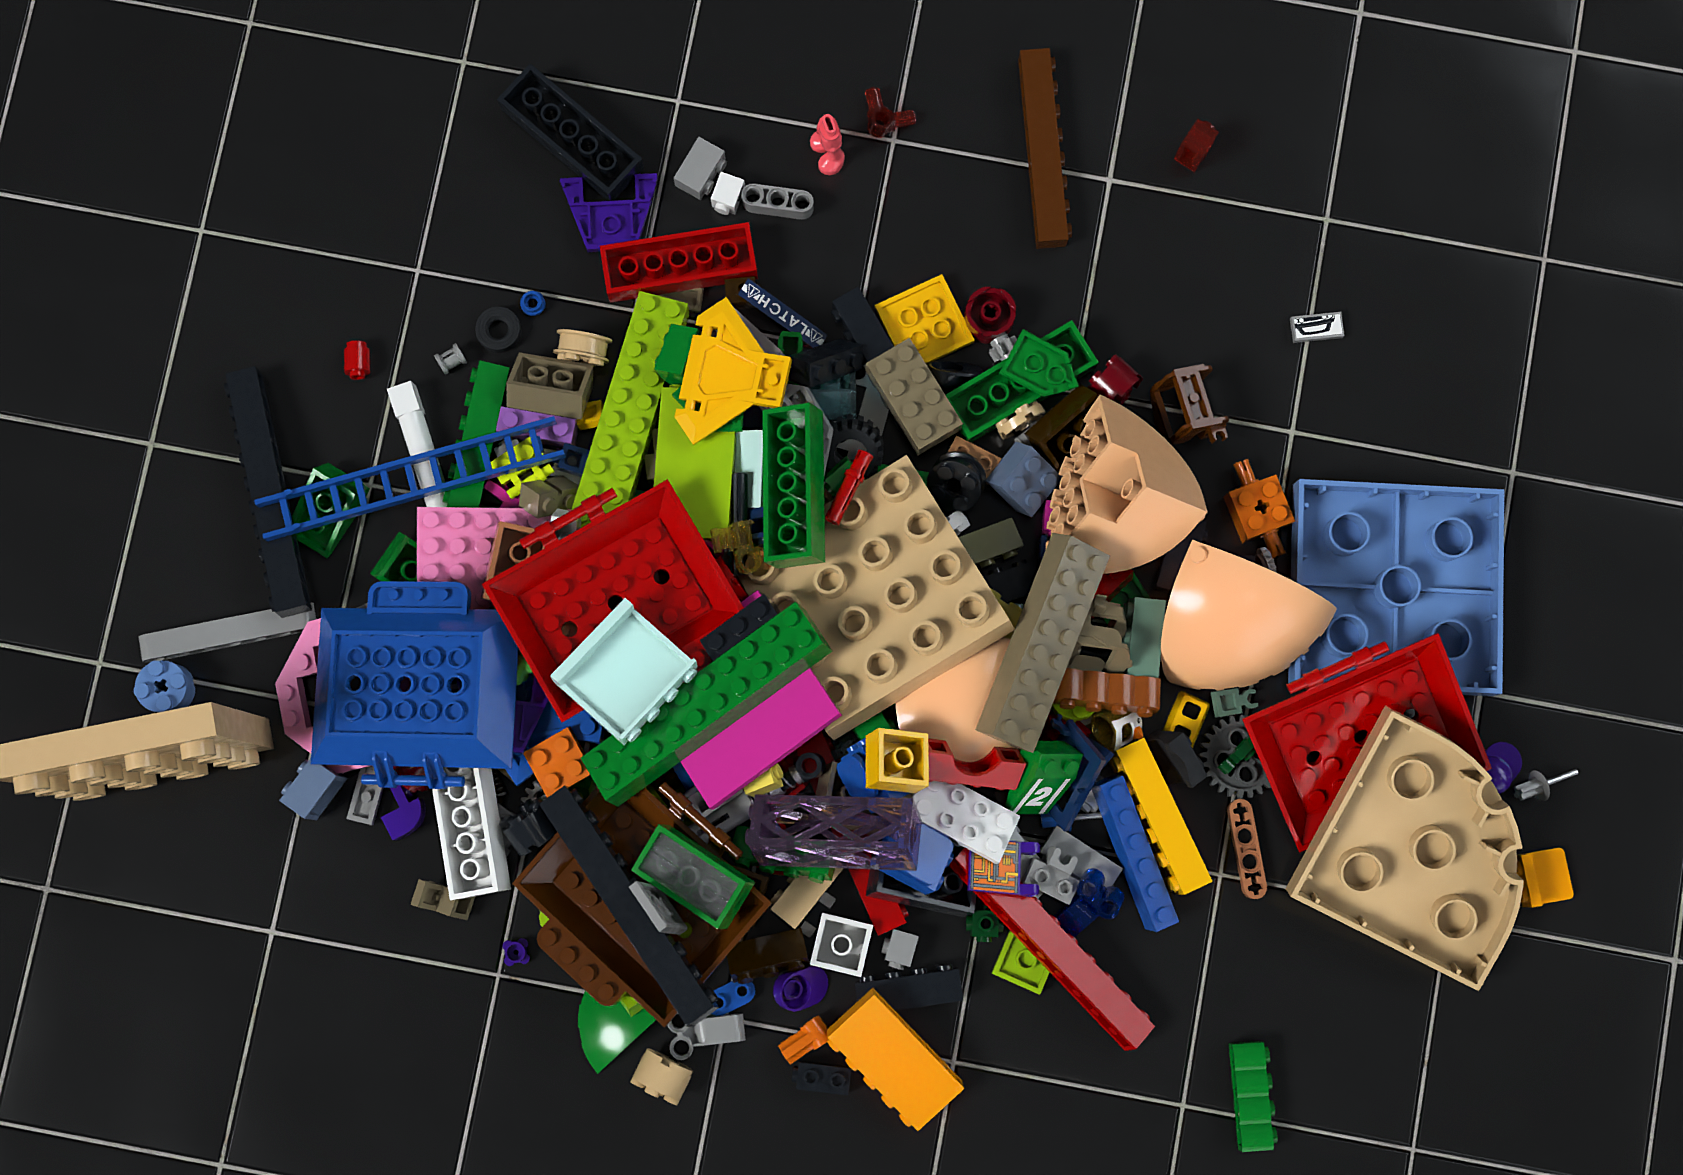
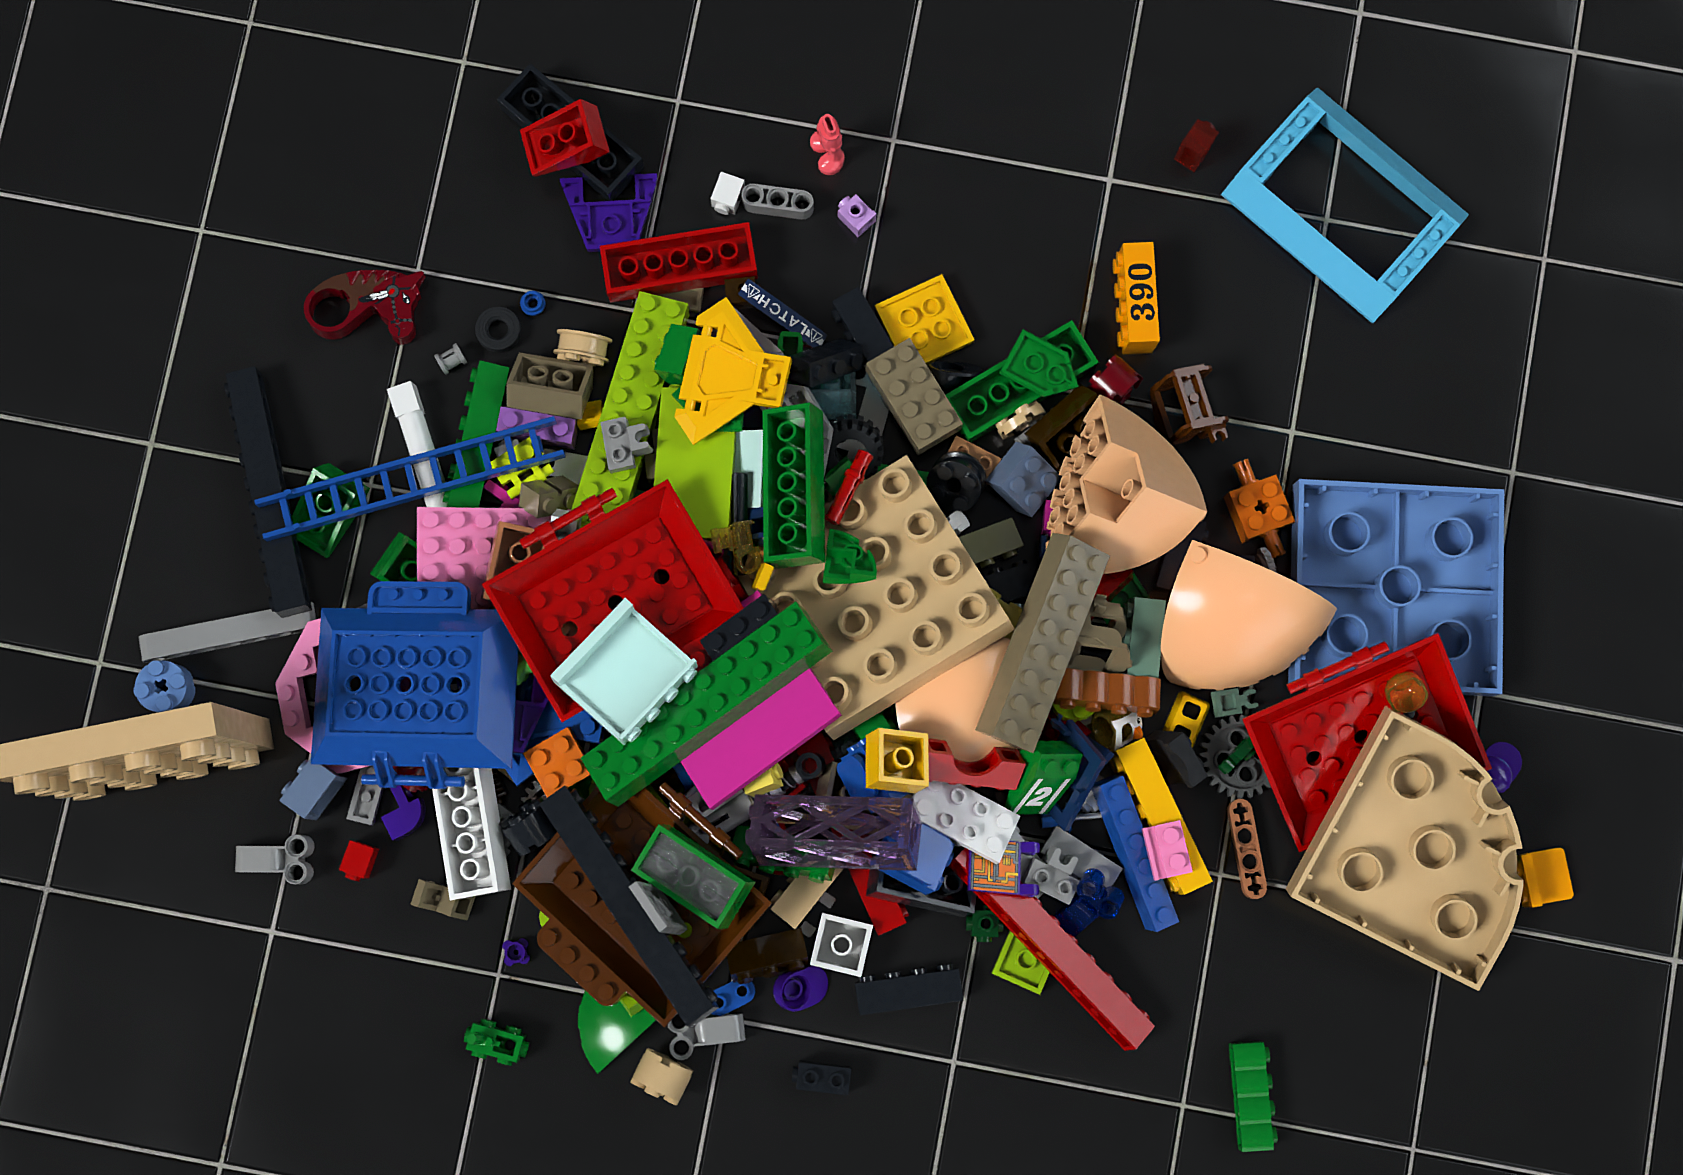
(277, 859): none -> light grey piece
(356, 360): red brick -> none
(358, 860): none -> red brick
(369, 293): none -> dark red animal
(489, 1040): none -> green brick
(565, 138): none -> red slope
(579, 454): dark blue brick -> none
(623, 443): none -> light grey plate
(700, 168): light grey brick -> none
(762, 577): none -> yellow tile
(809, 1037): orange piece -> none
(847, 560): none -> green brick
(858, 222): none -> lavender brick
(880, 112): clear red axle -> none
(894, 1060): light orange brick -> none
(899, 949): light grey brick -> none
(991, 301): dark red brick -> none
(1002, 347): light grey gear -> none
(1043, 148): reddish brown brick -> none
(1137, 298): none -> light orange brick
(1167, 850): none -> bright pink plate
(1312, 248): none -> medium azure slope
(1317, 327): tile -> none
(1406, 692): none -> clear yellow hair
(1539, 785): light grey piece -> none

